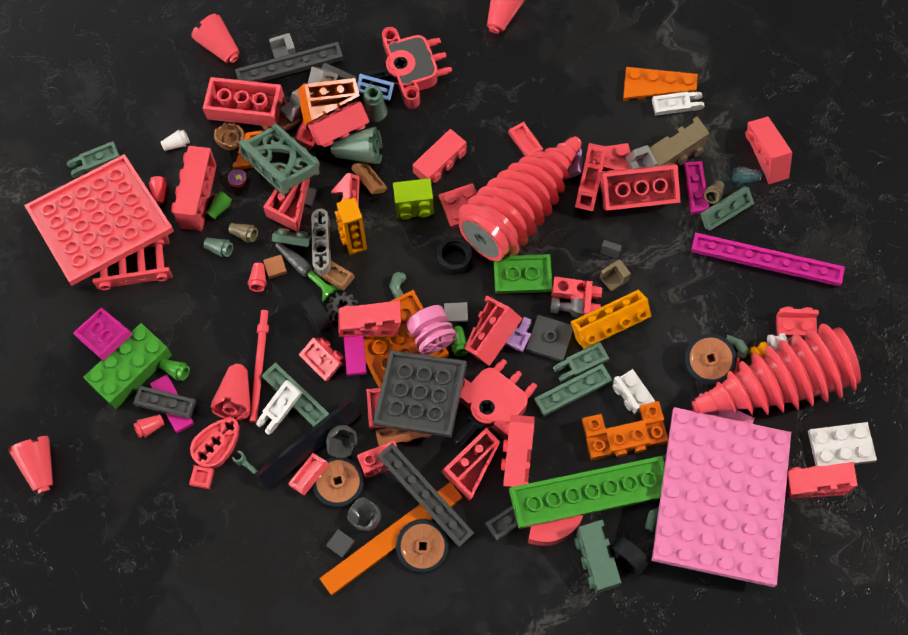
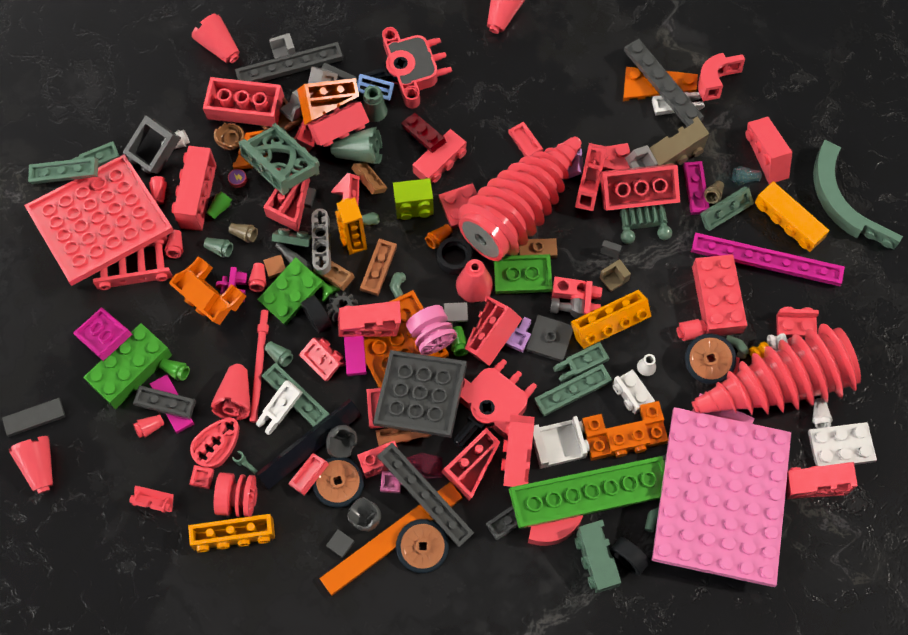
(33, 417): none -> dark grey tile
(63, 170): none -> sand green plate
(152, 498): none -> coral hinge
(163, 153): none -> dark grey window
(174, 245): none -> coral cone
(202, 295): none -> orange bracket
(231, 532): none -> light orange brick
(232, 494): none -> coral wheel
(236, 278): none -> dark pink hips
(279, 354): none -> sand green cone
(290, 289): none -> bright green plate
(371, 219): none -> sand green arm
(378, 267): none -> nougat plate
(389, 483): none -> bright pink tile
(423, 132): none -> dark red plate
(427, 465): none -> clear pink slope
(437, 236): none -> orange cone
(474, 282): none -> coral cone
(540, 247): none -> medium nougat plate
(560, 443): none -> white panel
(644, 218): none -> sand green gear
(647, 365): none -> white cone
(662, 82): none -> dark grey plate
(691, 329): none -> coral brick
(714, 68): none -> coral arch
(719, 295): none -> coral brick
(791, 216): none -> light orange brick
(821, 414): none -> white cone
(836, 205): none -> sand green arch

